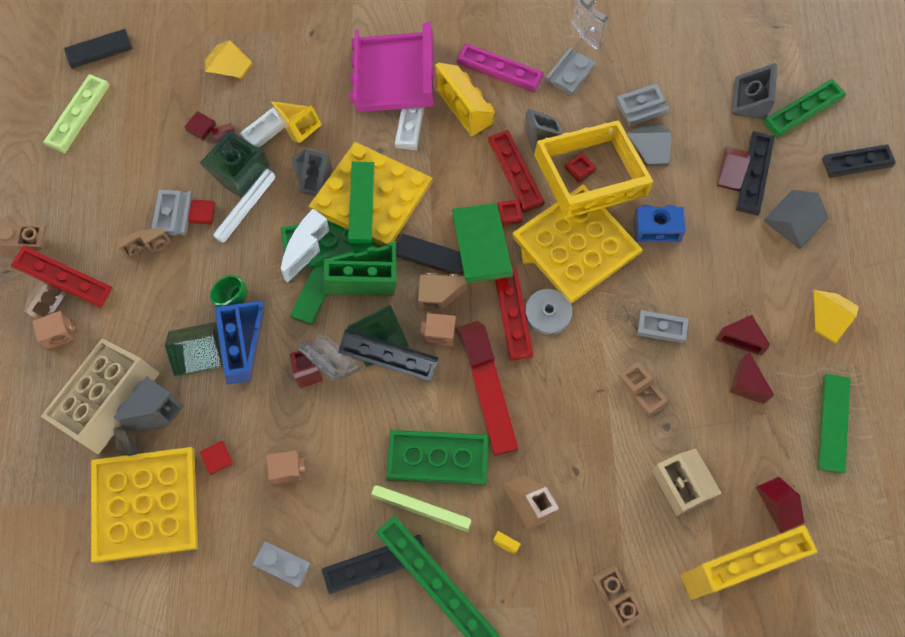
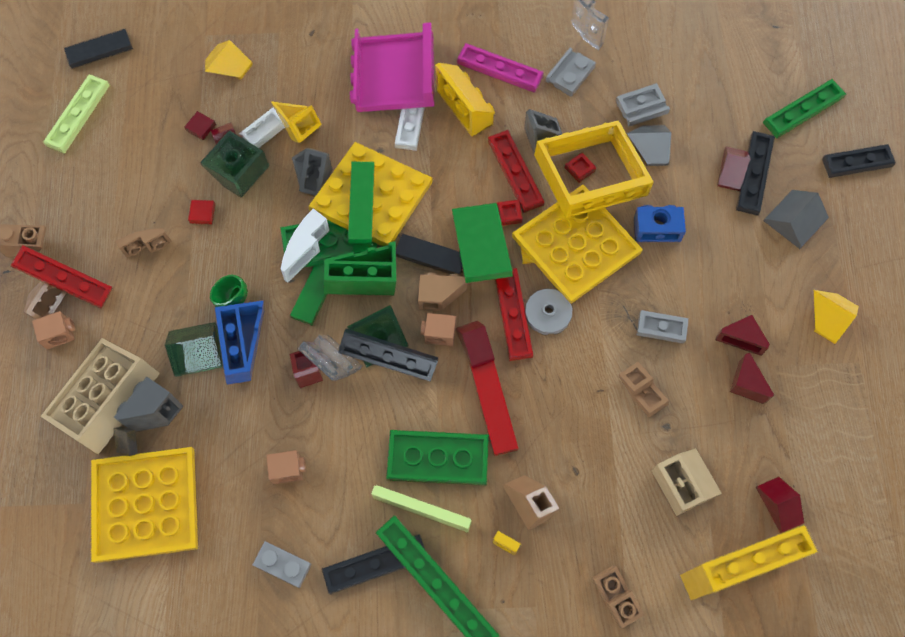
(172, 211): light grey plate -> none
(216, 457): red tile -> none
(244, 205): white axle -> none
(755, 92): dark grey slope -> none
(834, 424): green tile -> none

